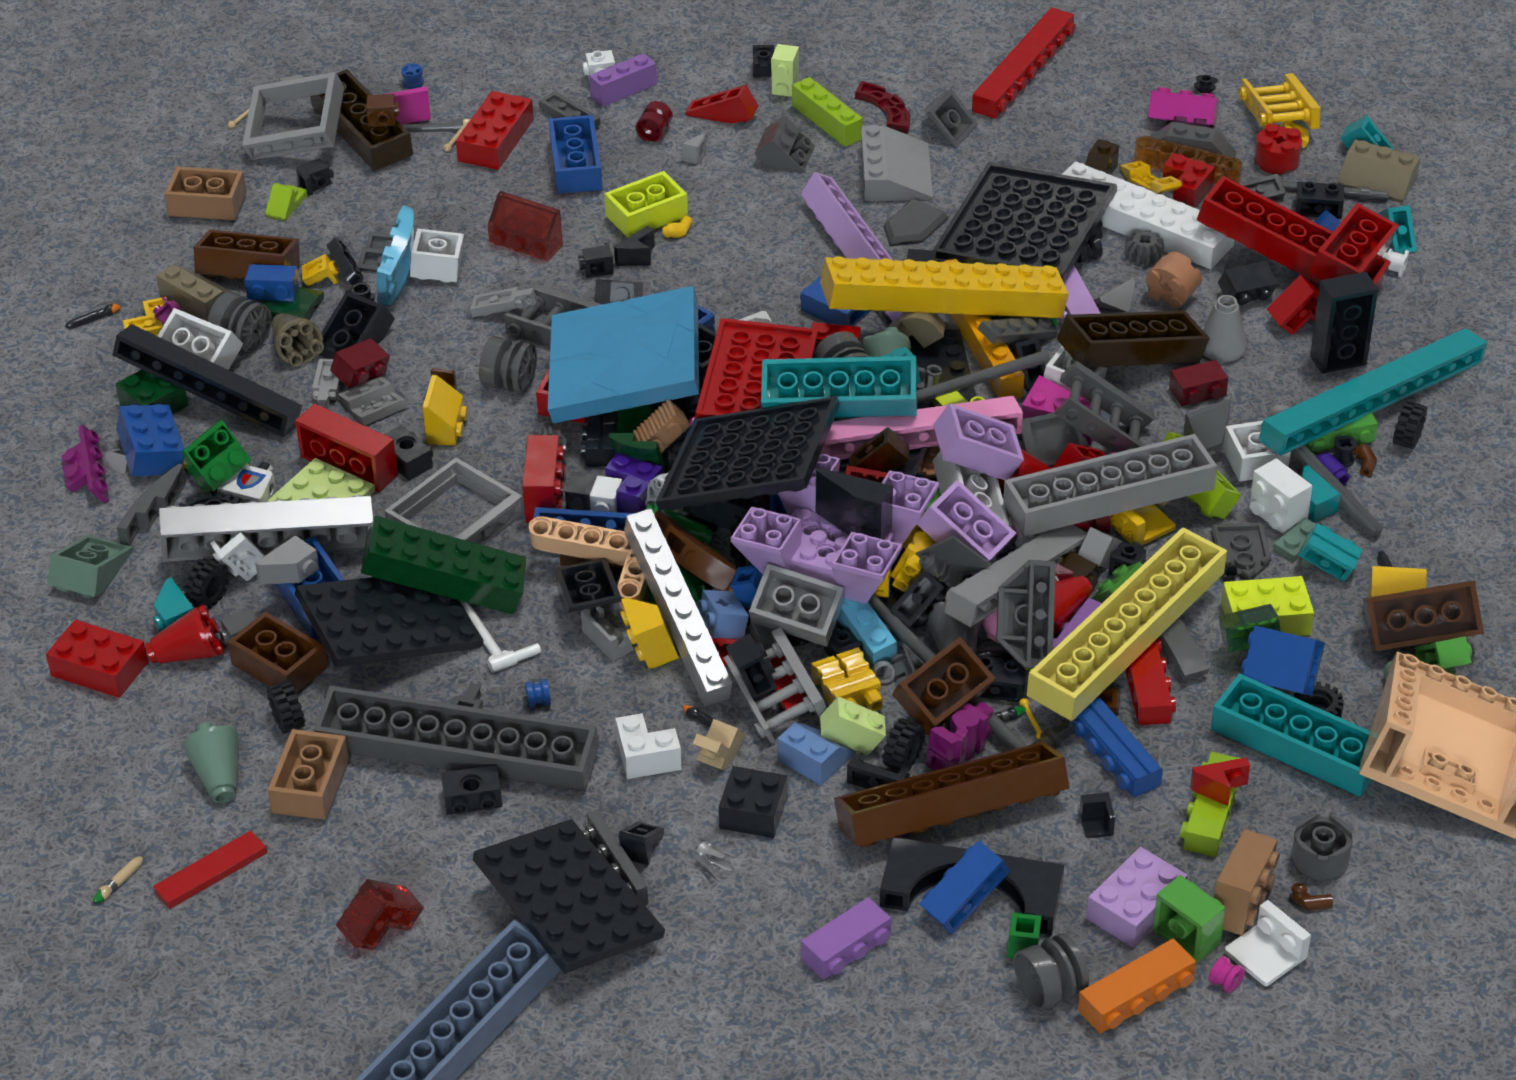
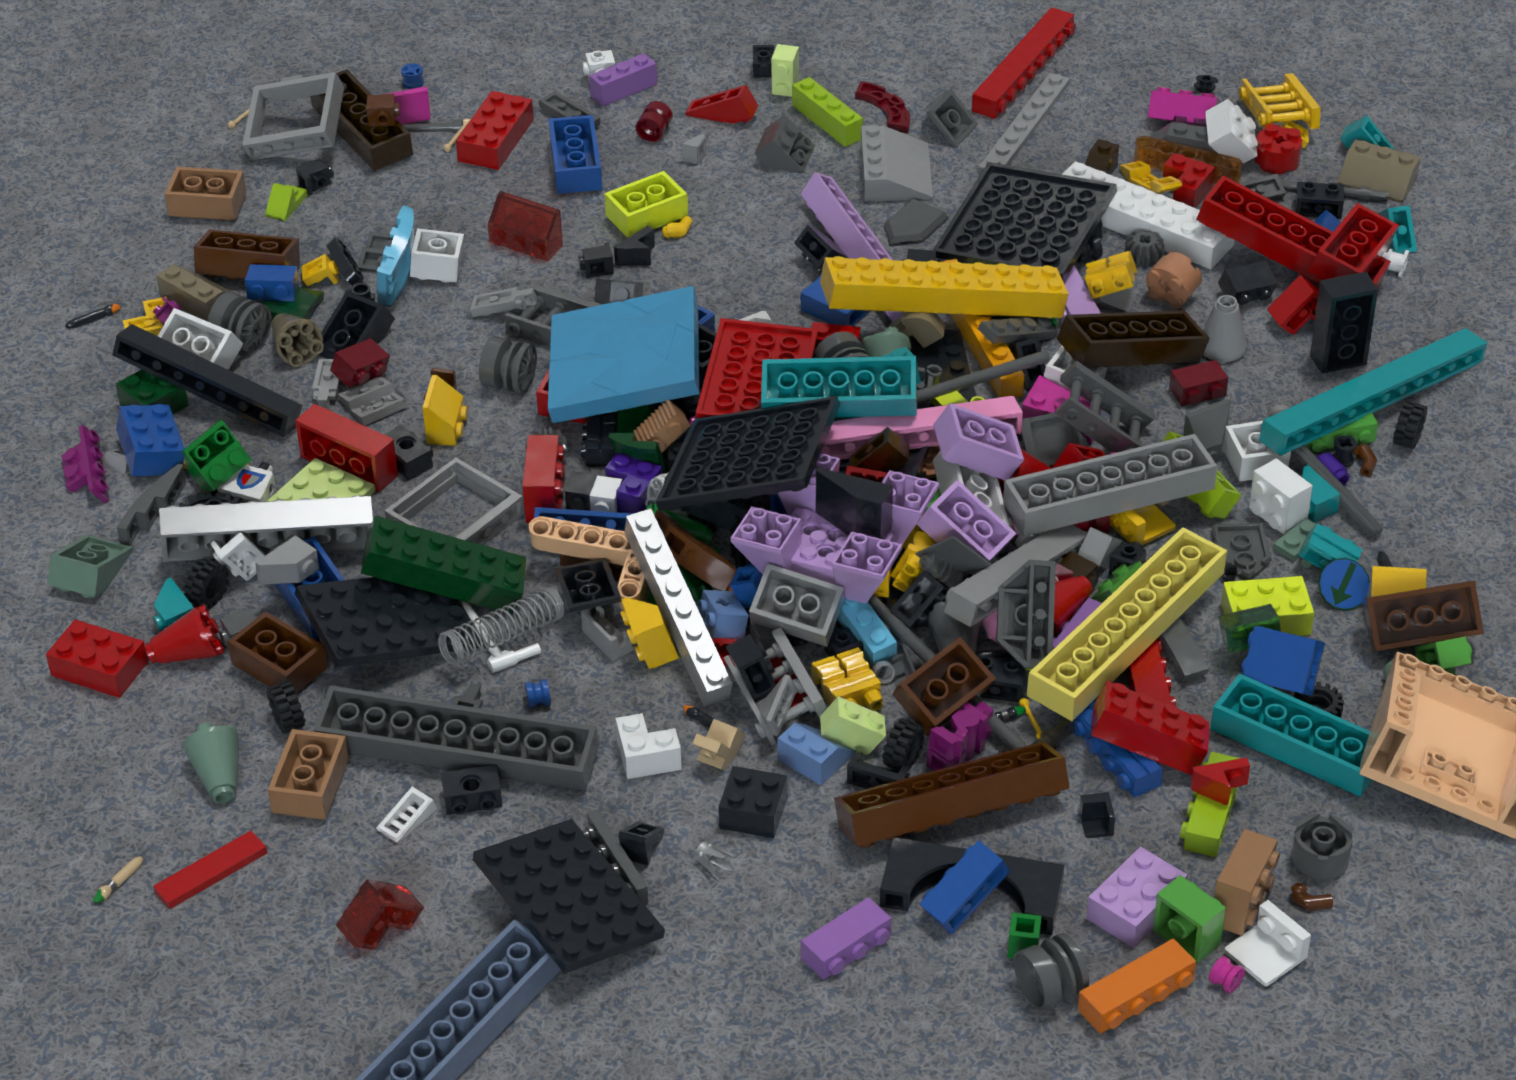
(412, 797): none -> white slope
(544, 608): none -> light grey piece
(777, 704): none -> light grey slope
(817, 246): none -> black brick
(1027, 121): none -> light grey plate
(1110, 276): none -> yellow hips
(1150, 727): none -> red brick
(1231, 131): none -> white brick
(1343, 584): none -> blue piece

